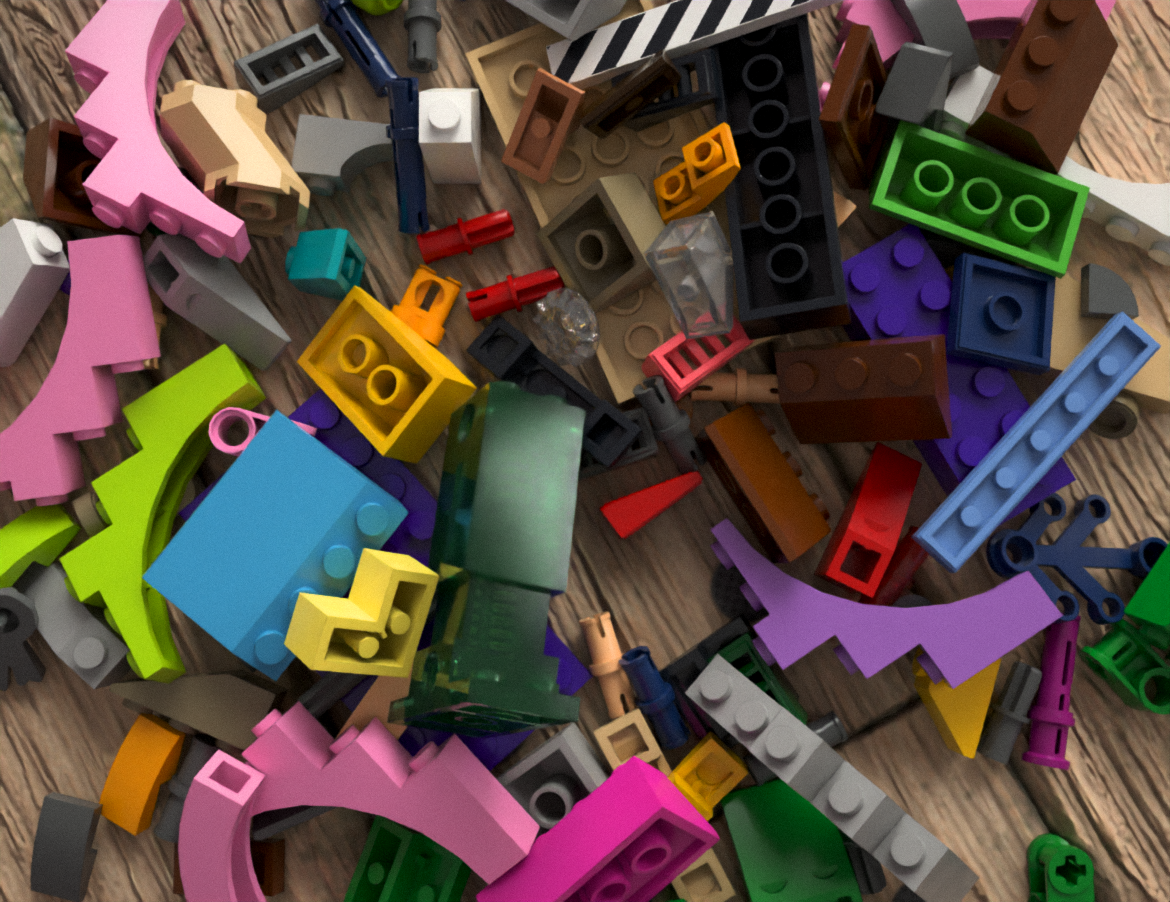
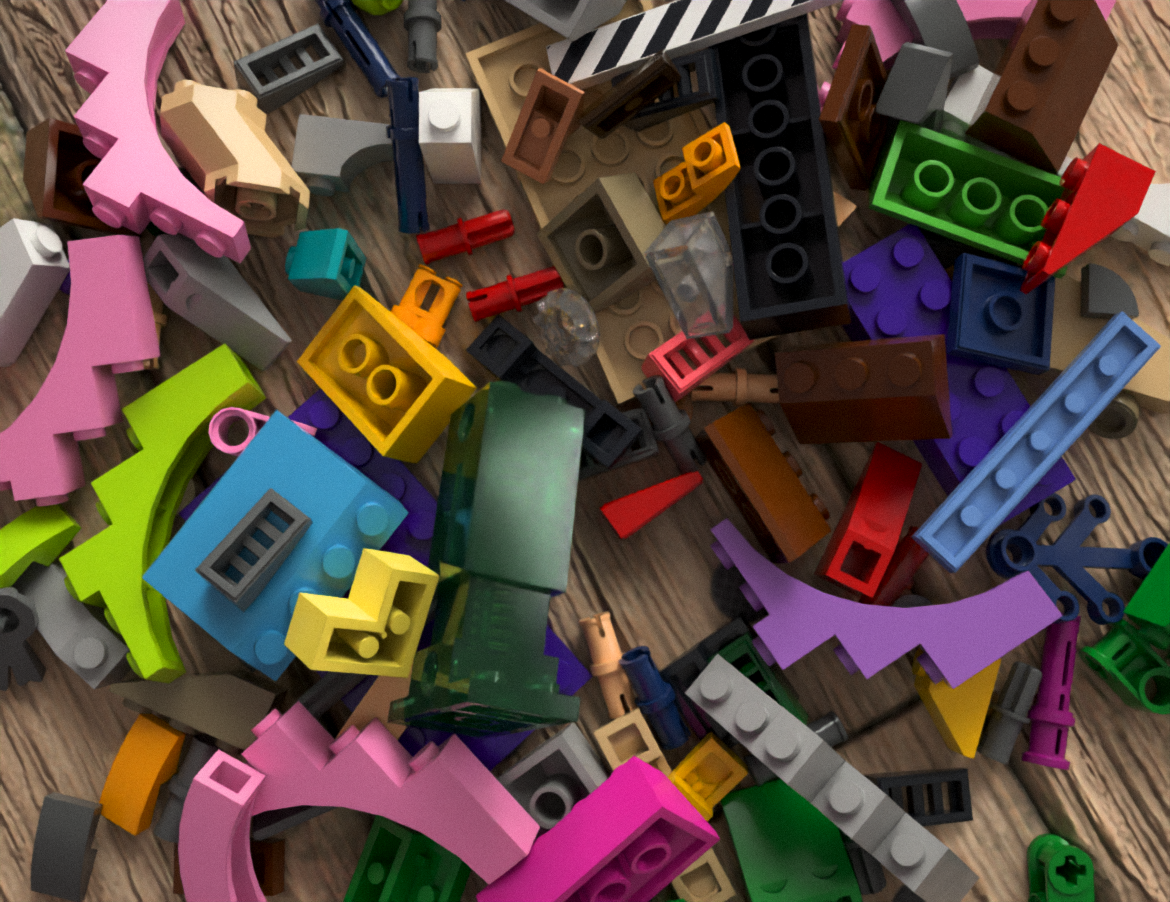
(88, 514): dark tan tile -> none
(240, 537): none -> dark grey slope
(958, 793): none -> black slope
(1097, 200): none -> red slope

